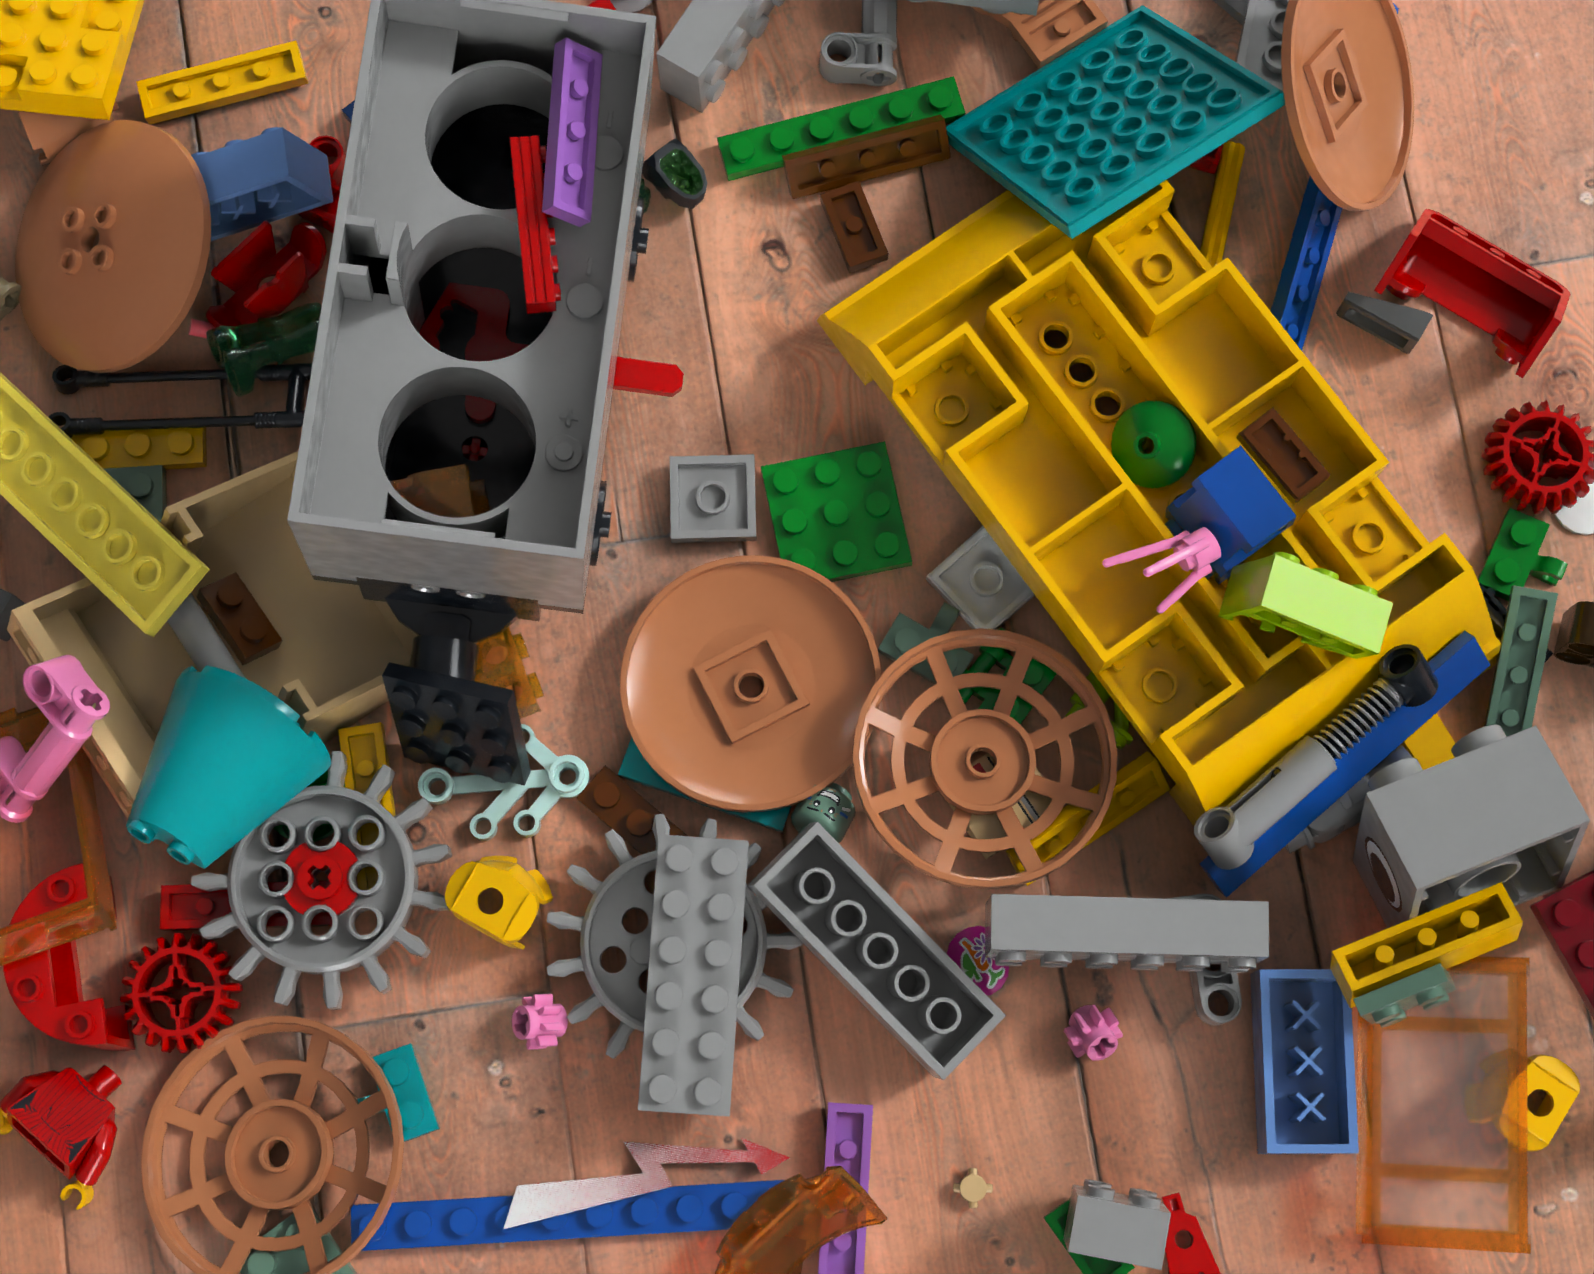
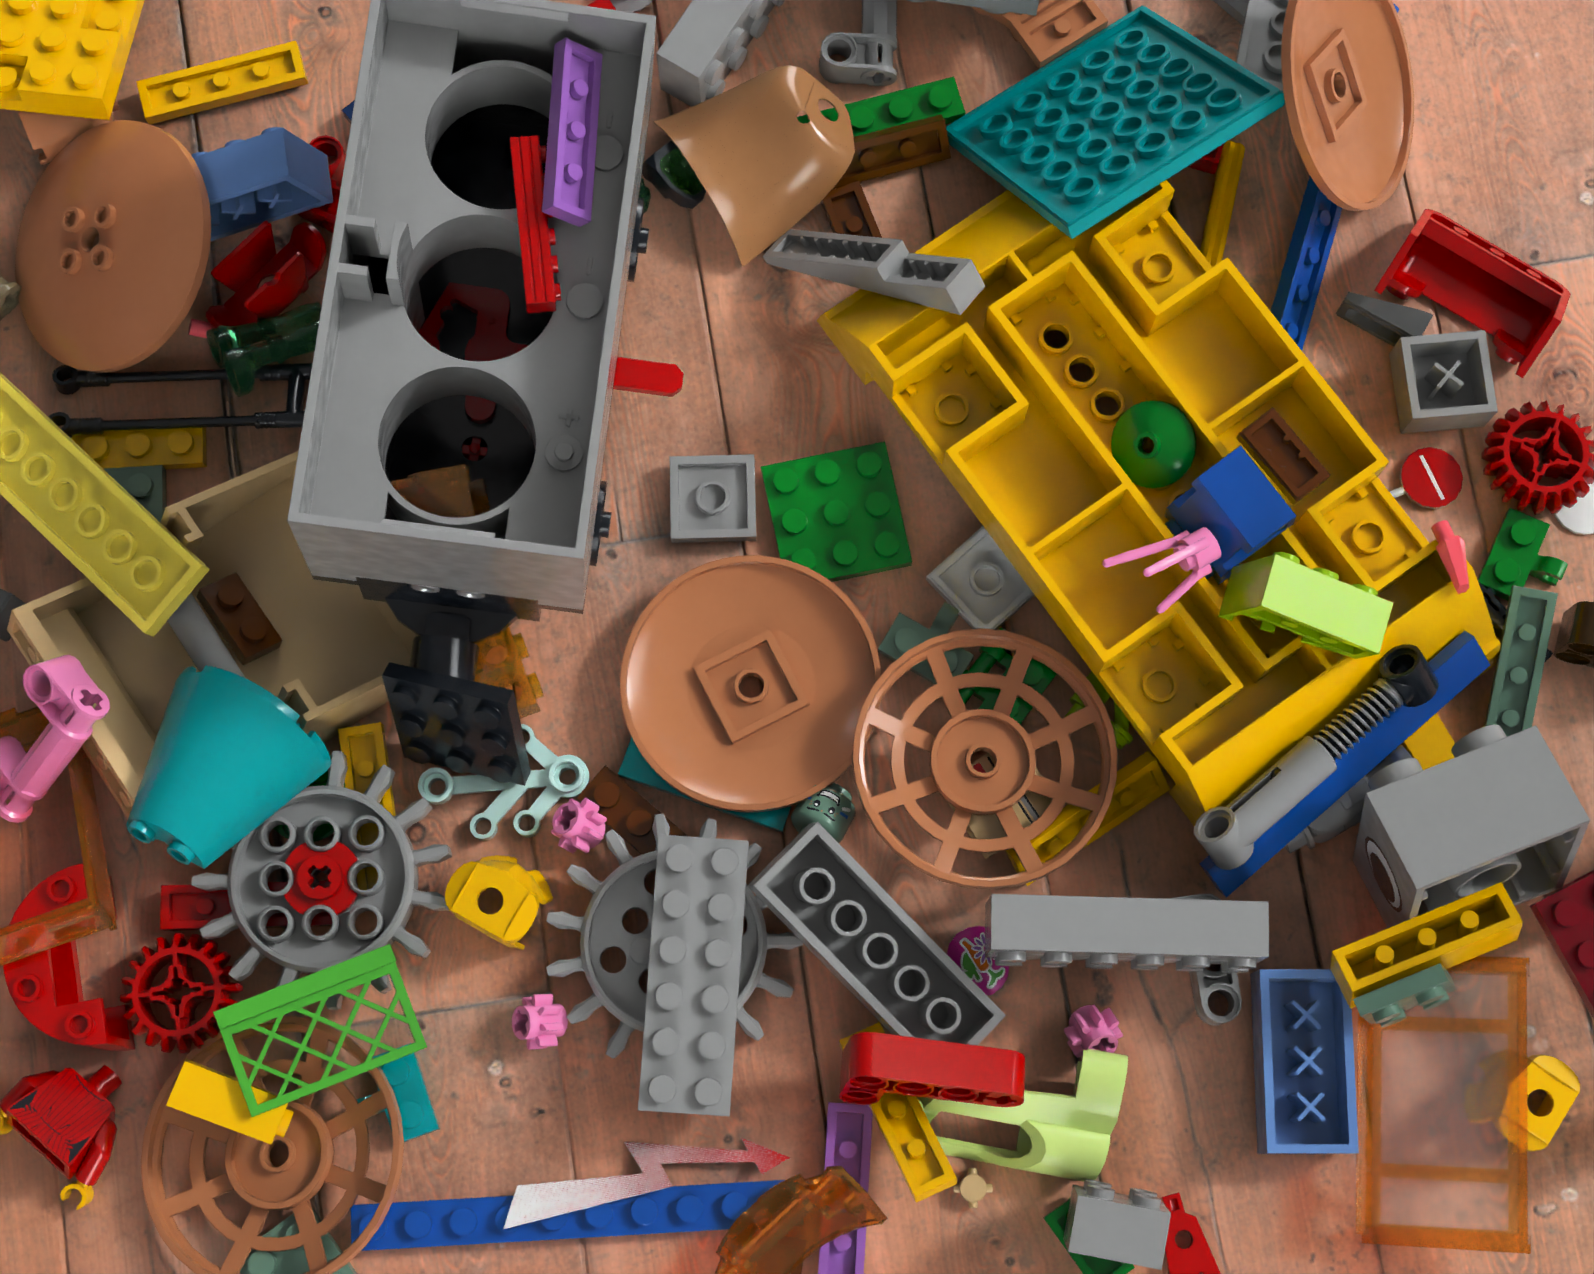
(221, 1101): none -> yellow slope
(304, 992): none -> bright green fence
(578, 825): none -> bright pink gear
(759, 158): none -> medium nougat piece
(879, 267): none -> light grey slope
(911, 1140): none -> yellow plate
(929, 1069): none -> red beam
(1057, 1131): none -> yellowish green panel
(1430, 478): none -> red piece
(1443, 381): none -> light grey brick
(1453, 555): none -> coral bar

